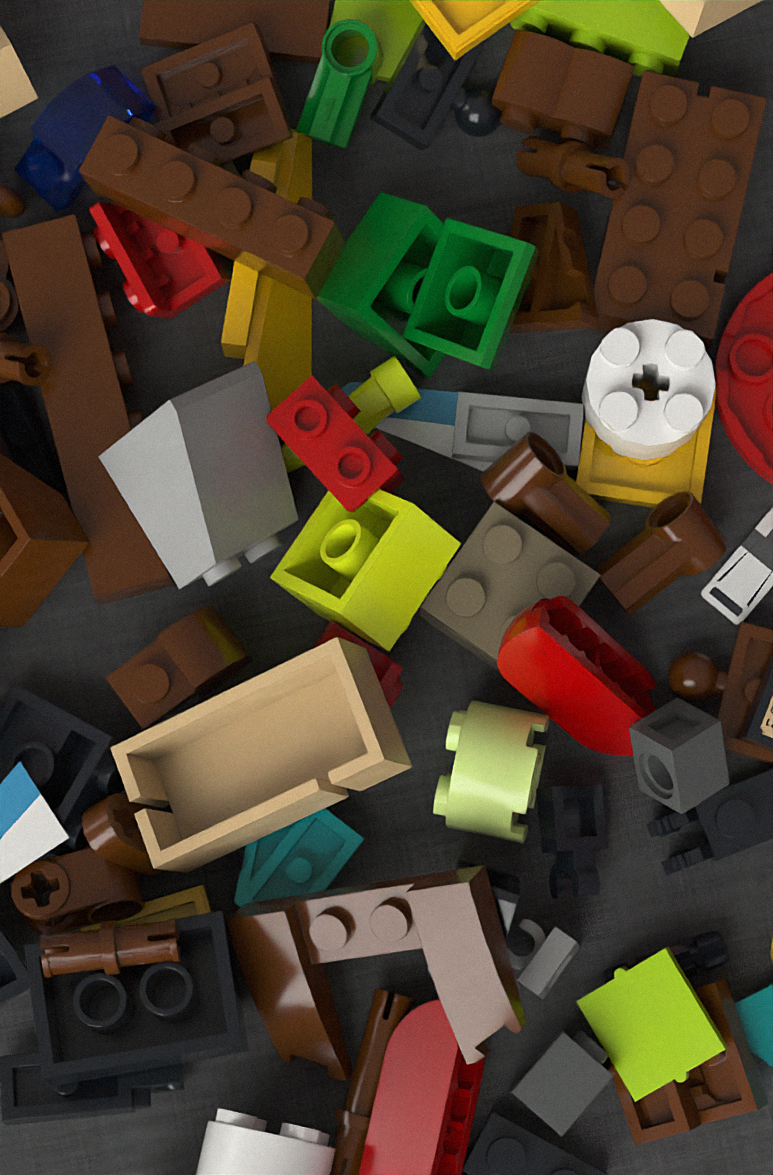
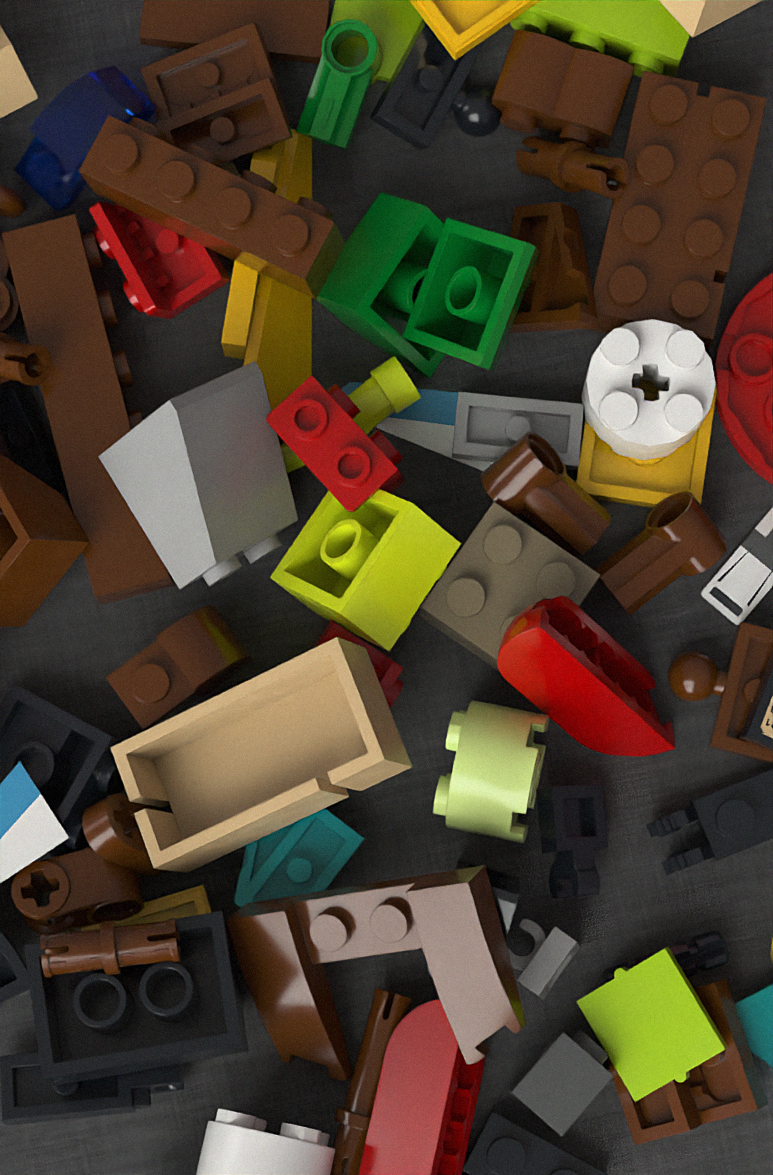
(679, 755): dark grey brick -> none

